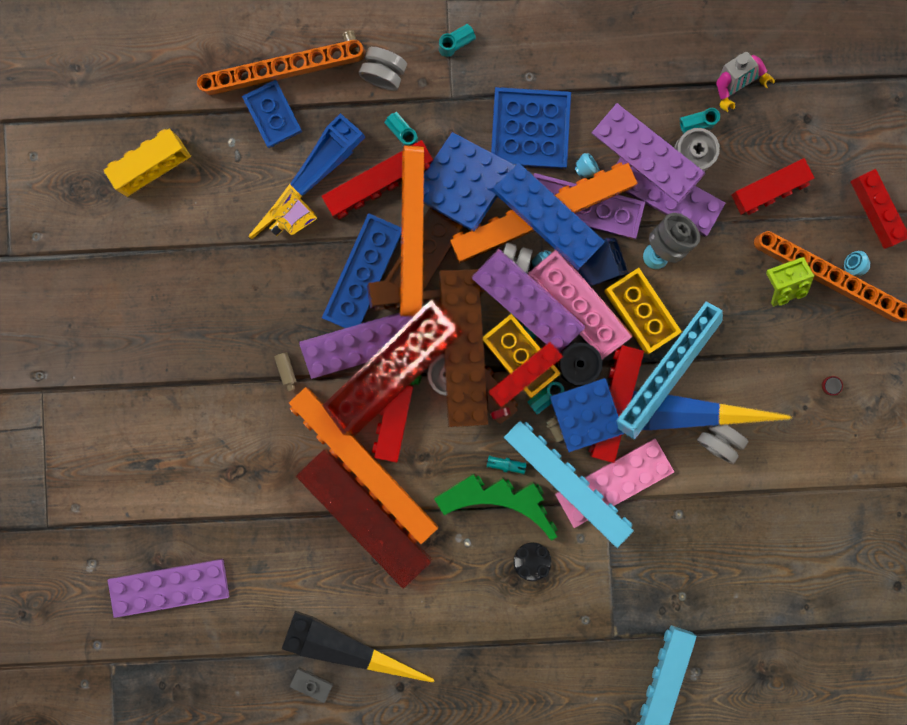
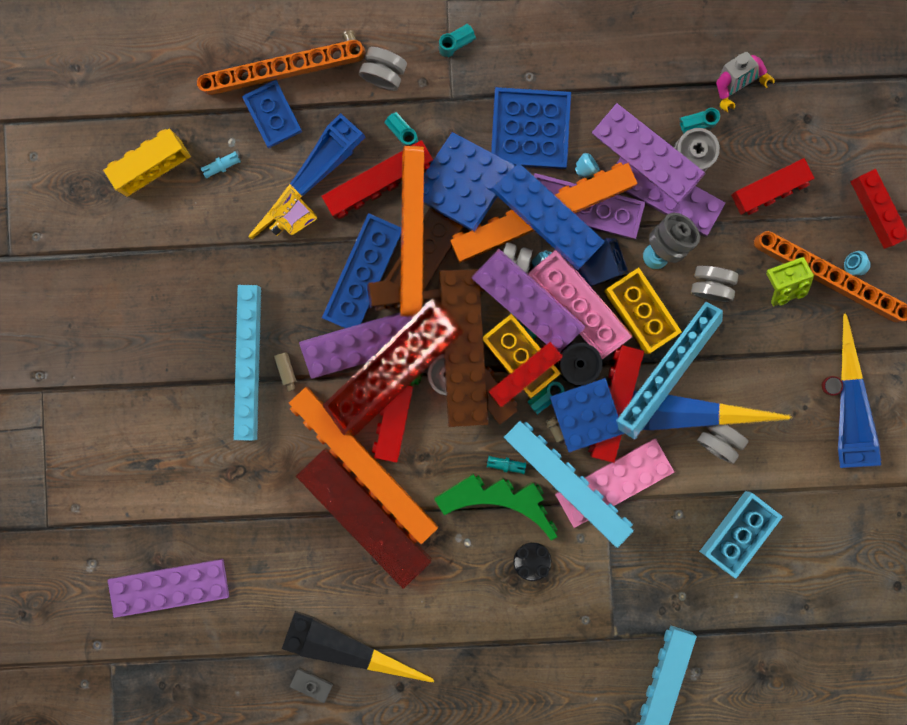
(220, 164): none -> medium azure pin
(247, 362): none -> medium azure brick
(500, 413): dark red tile -> none
(714, 283): none -> light grey wheel
(741, 534): none -> medium azure brick
(857, 432): none -> blue plate

